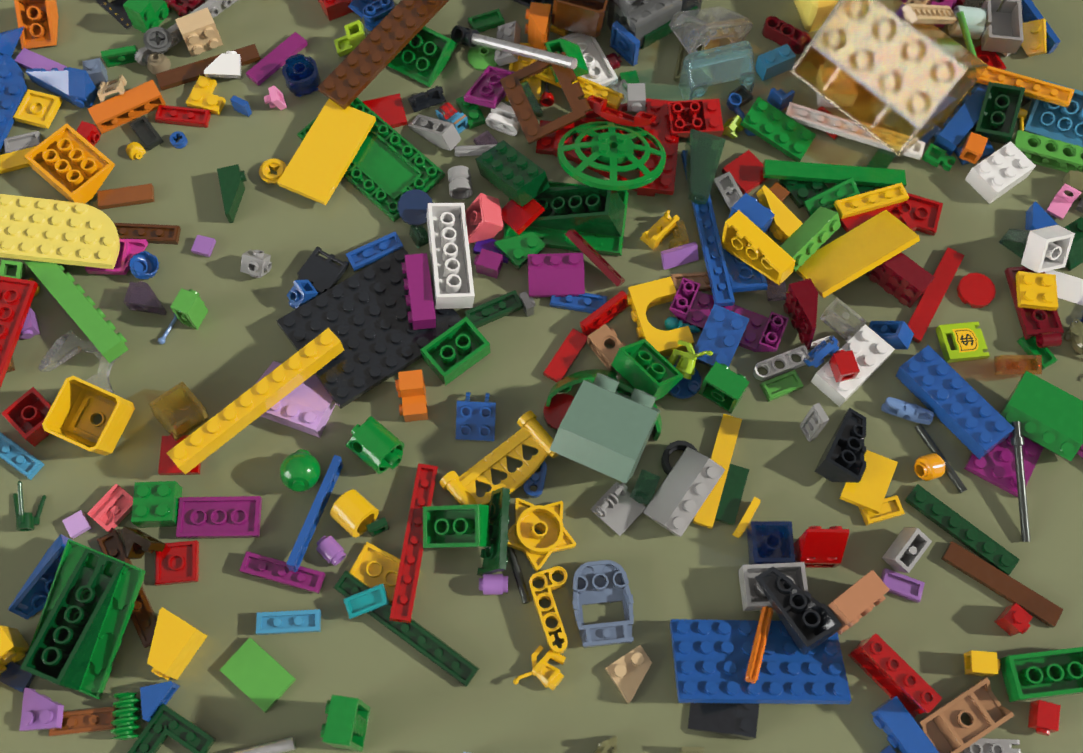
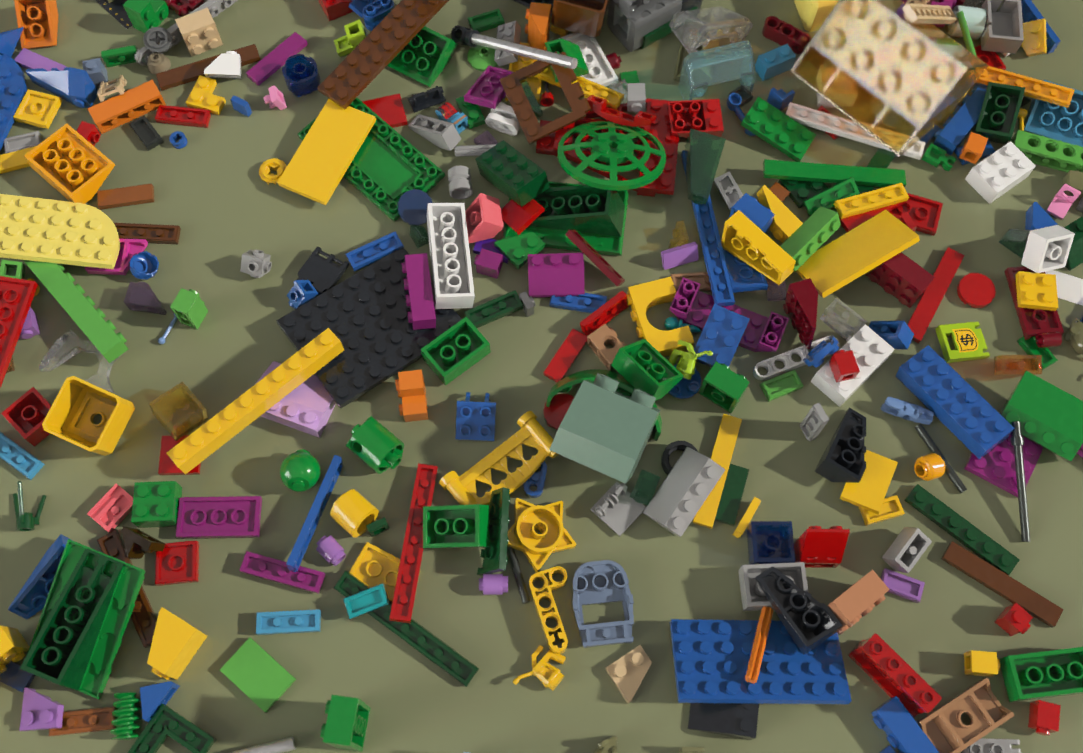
(77, 524): lavender tile -> none
(135, 150): yellow piece -> none
(203, 246): medium lavender tile -> none
(232, 189): dark green slope -> none
(624, 43): blue tile -> none
(660, 230): yellow hinge -> none
(731, 125): lime tile -> none
(746, 171): red tile -> none

